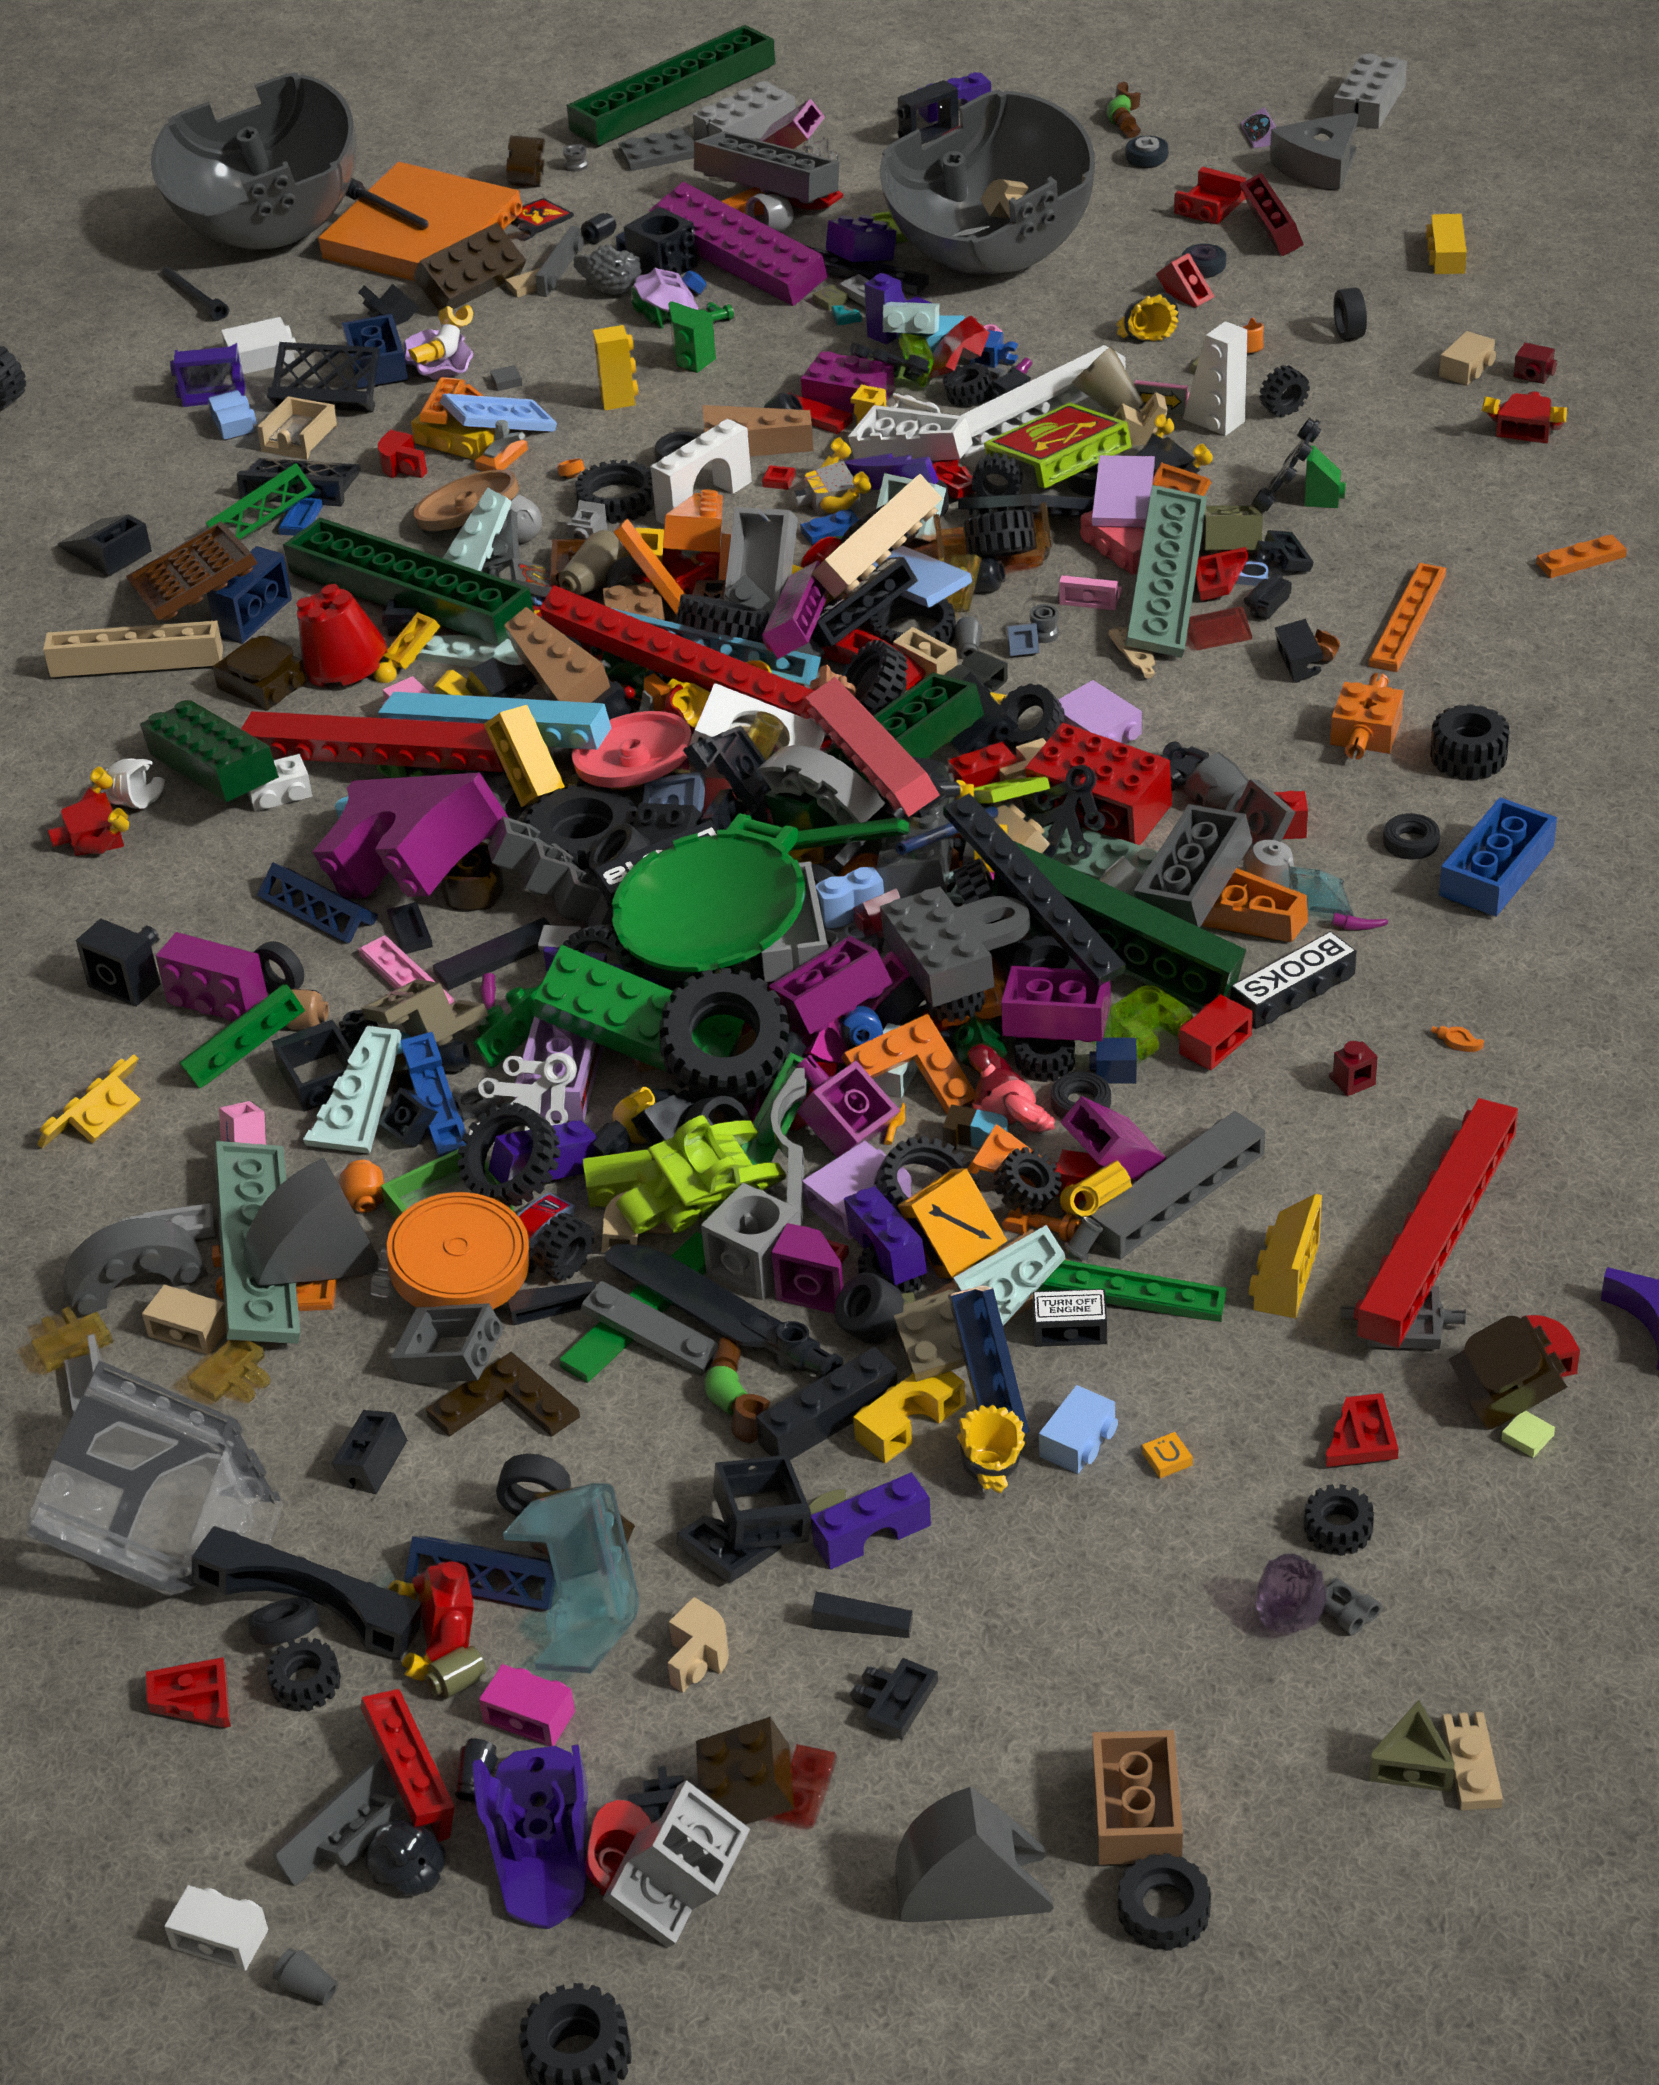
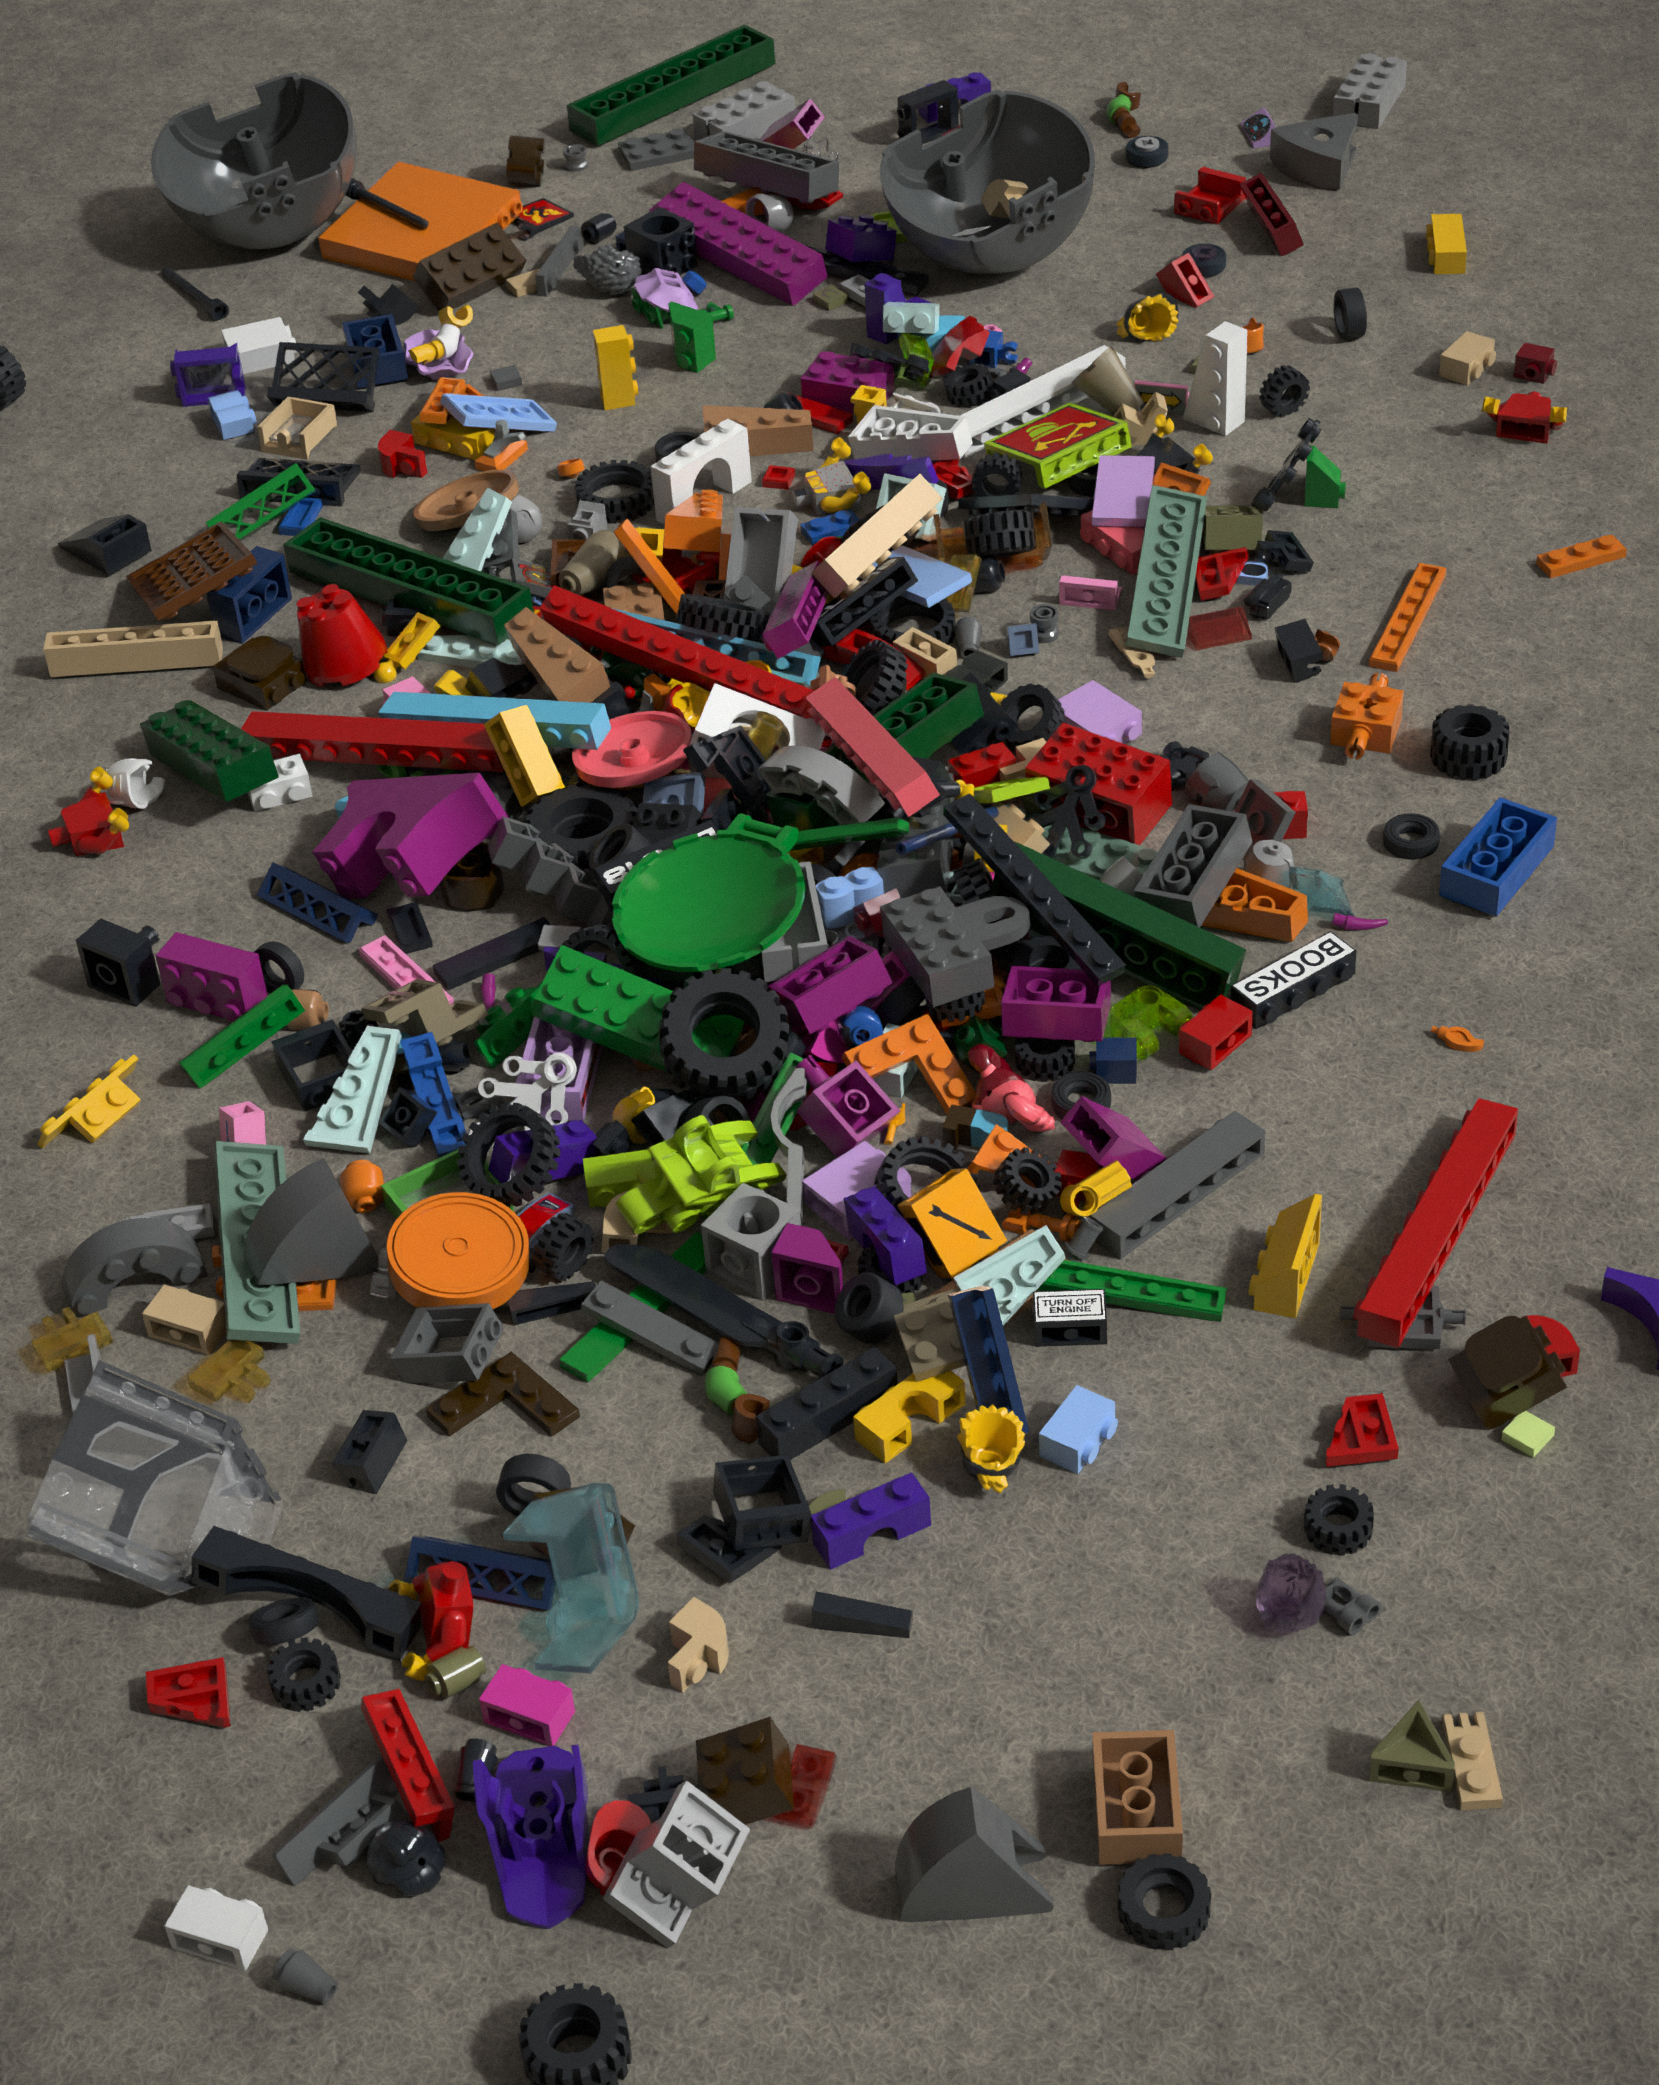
(844, 316): teal tile -> none
(900, 1696): black hinge -> none
(1167, 1455): light orange tile -> none
(1354, 1058): dark red brick -> none

